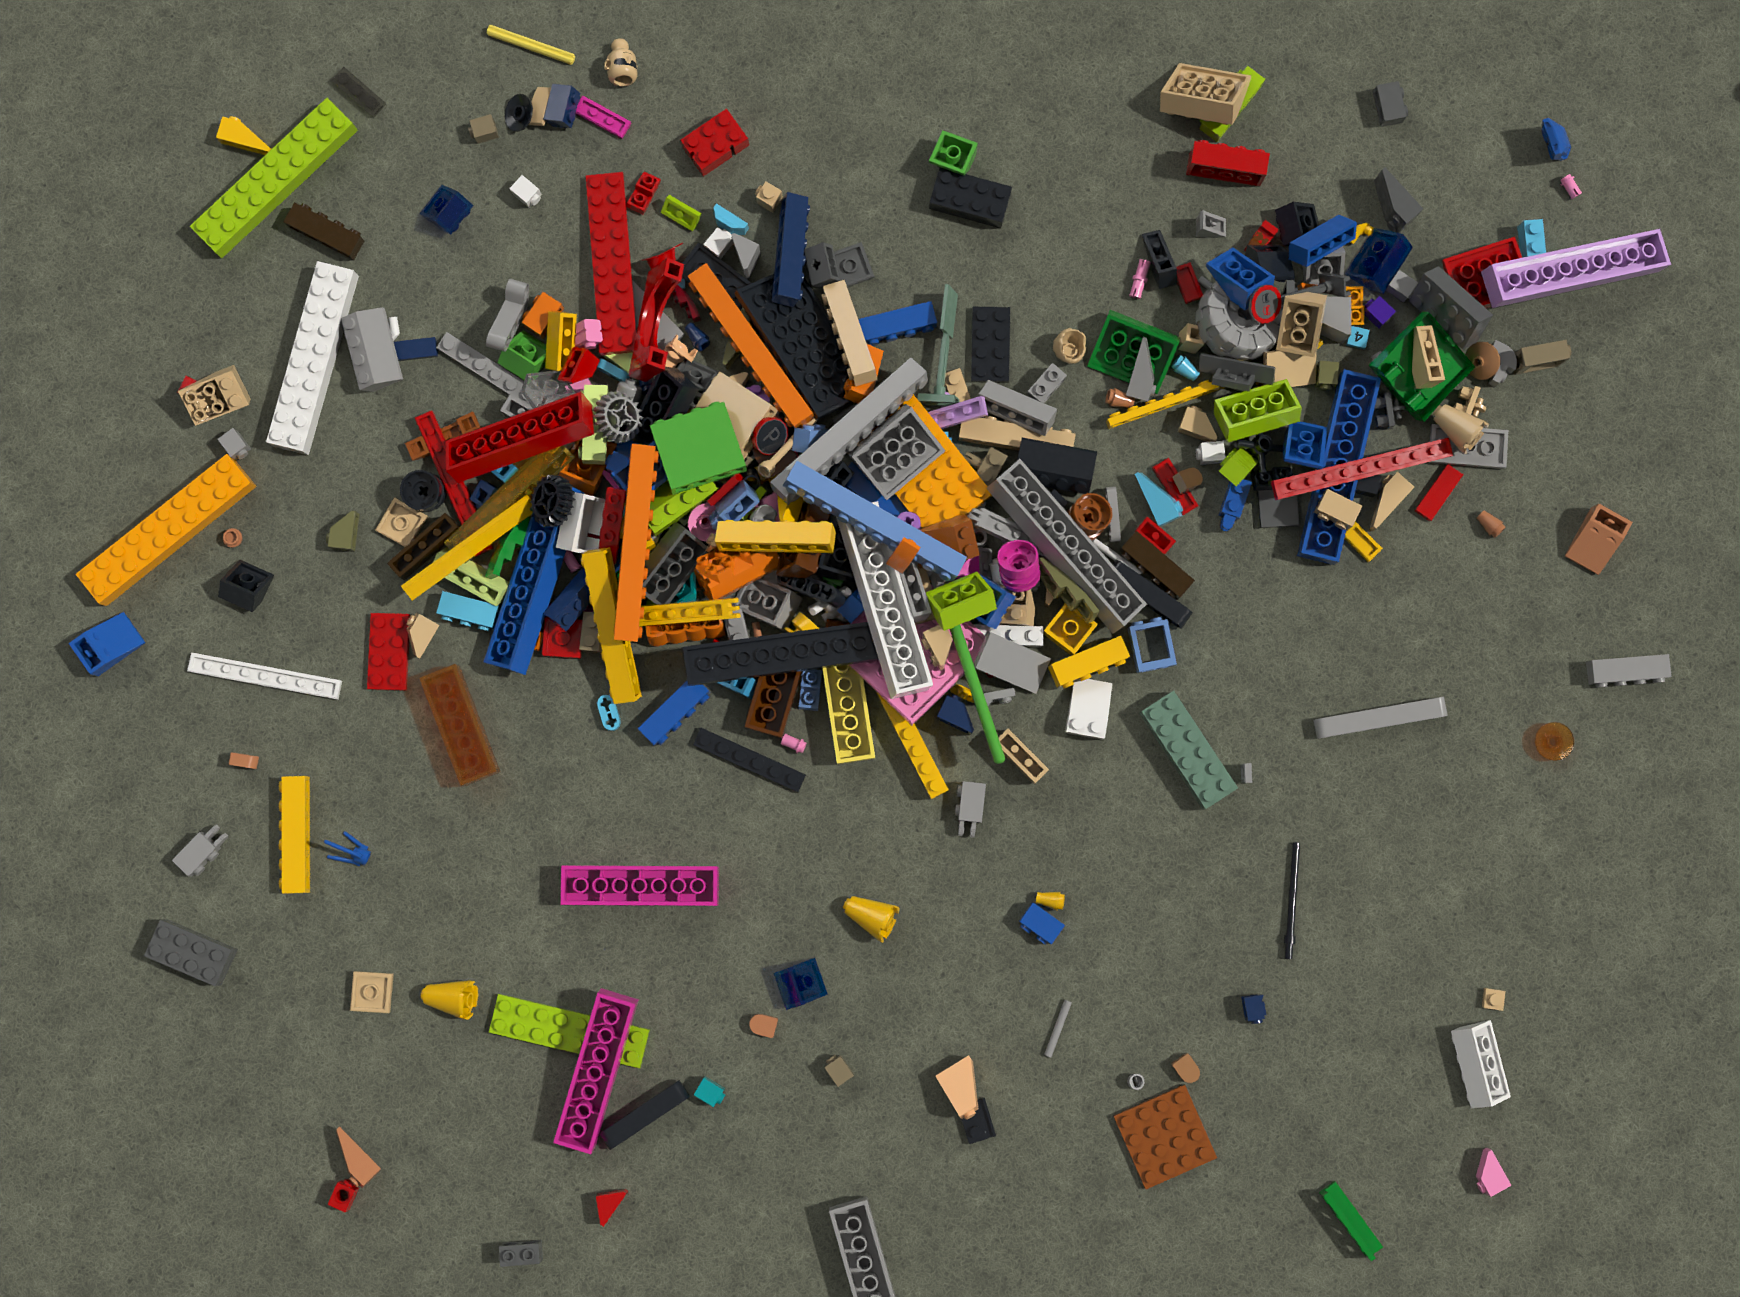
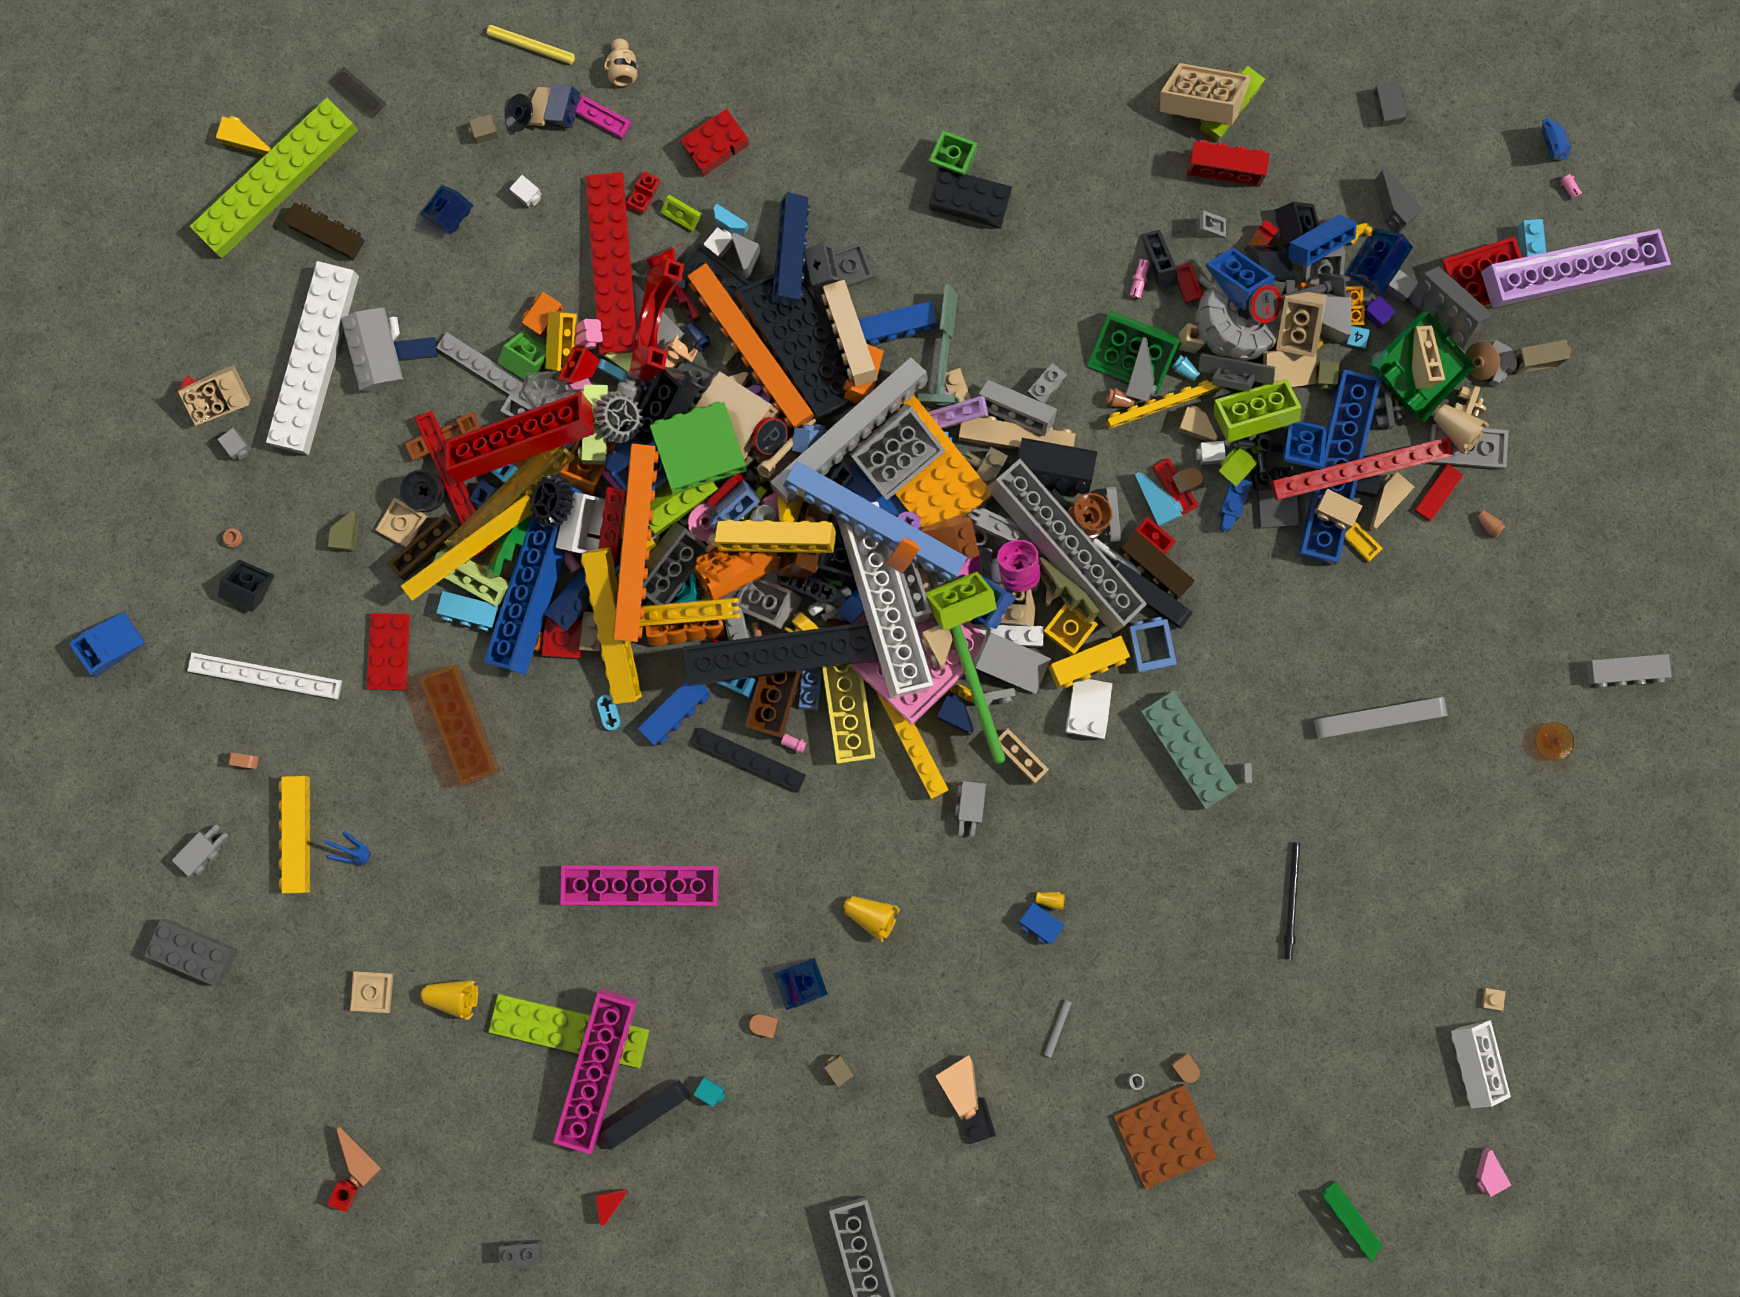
(165, 530): light orange brick -> none
(420, 633): tan slope -> none
(509, 315): light grey beam -> none
(768, 196): tan brick -> none
(990, 344): black plate -> none
(1070, 346): tan hair -> none
(1253, 1008): dark blue window -> none
(1598, 538): nougat slope -> none

